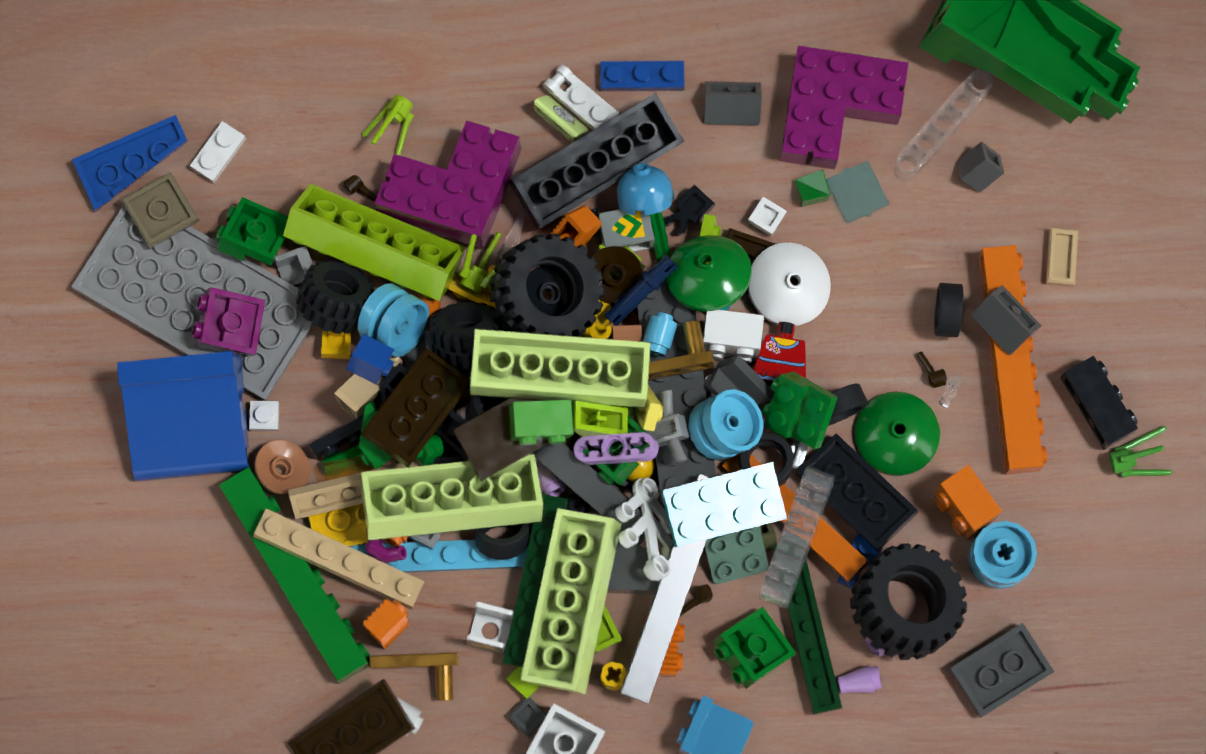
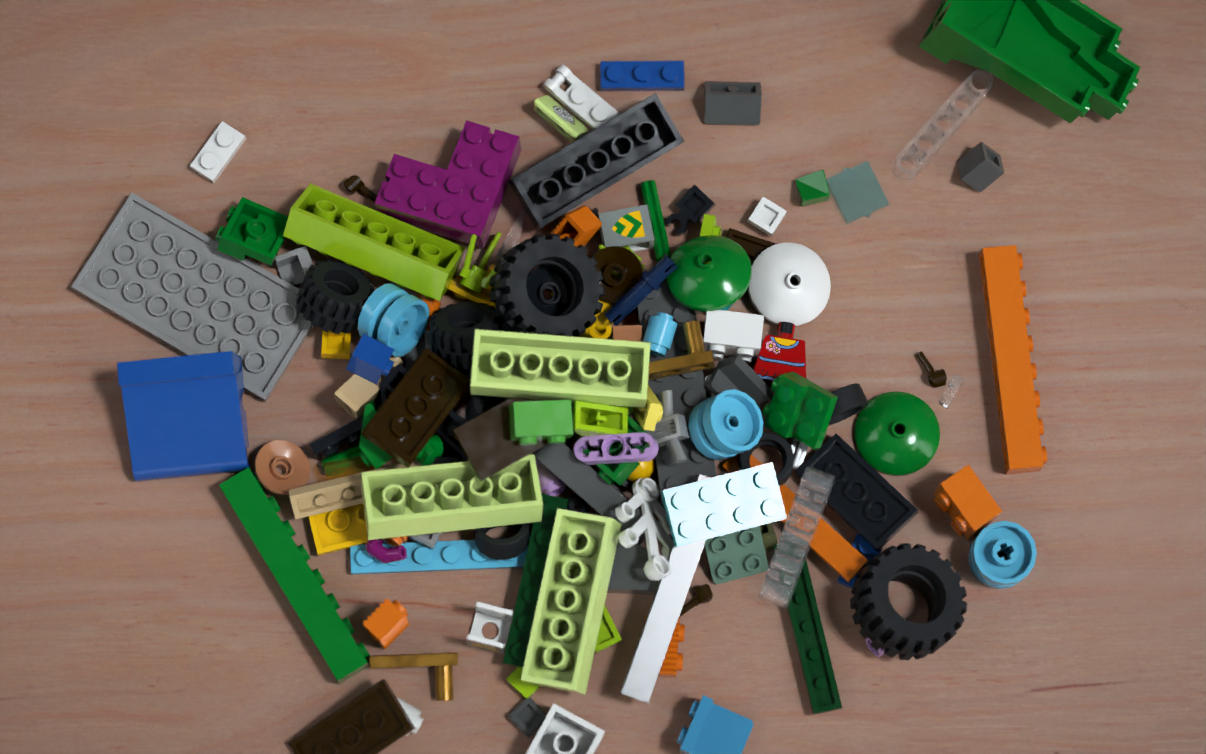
(124, 161): blue wing -> none
(160, 210): dark tan tile -> none
(228, 321): magenta plate -> none
(264, 416): white plate -> none
(338, 558): tan plate -> none
(395, 111): lime plant -> none
(615, 667): yellow bush -> none
(644, 189): dark azure cylinder -> none
(753, 648): green plate -> none
(832, 87): magenta piece -> none
(861, 681): lavender cone -> none
(948, 310): black tyre -> none
(1001, 670): dark grey plate -> none
(1005, 320): dark grey panel -> none
(1061, 257): tan tile -> none
(1099, 402): black brick -> none
(1124, 460): bright green plant -> none

